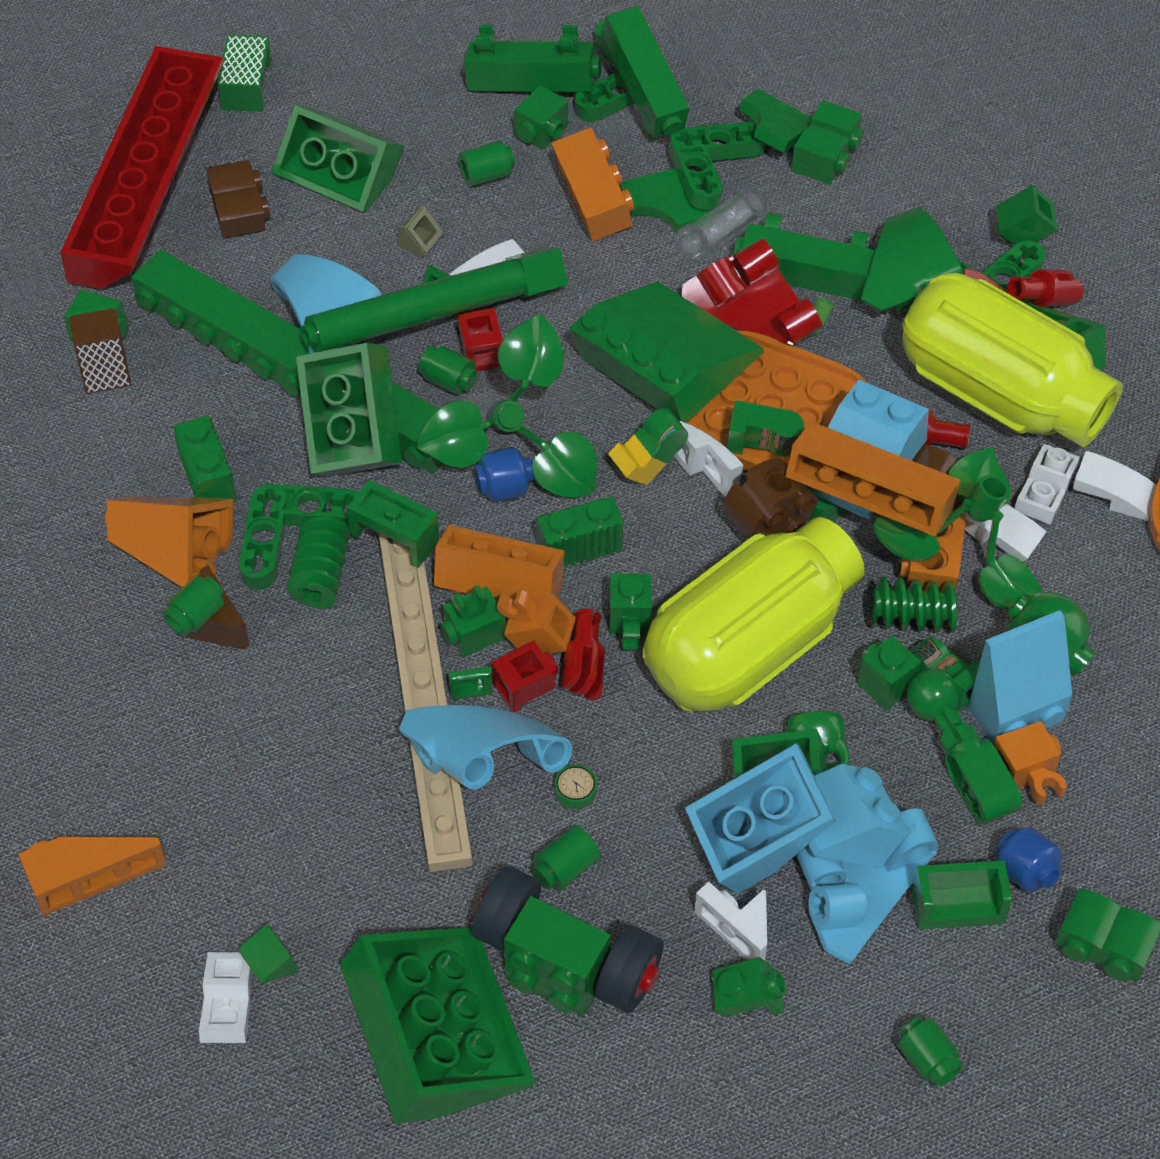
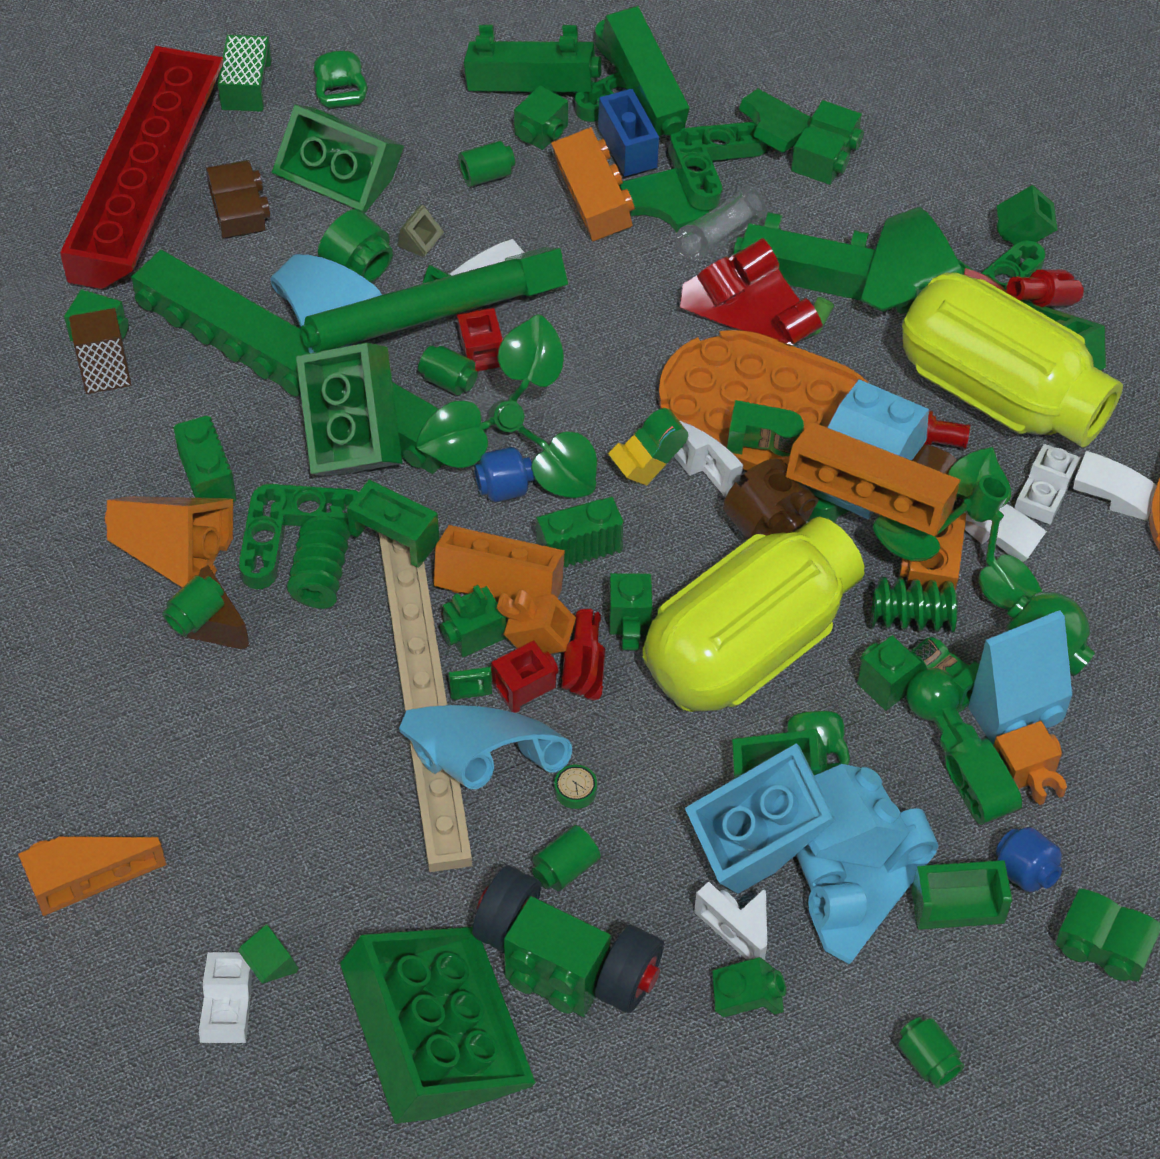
(339, 70): none -> green piece
(357, 244): none -> green piece
(628, 132): none -> blue brick
(663, 348): green slope -> none

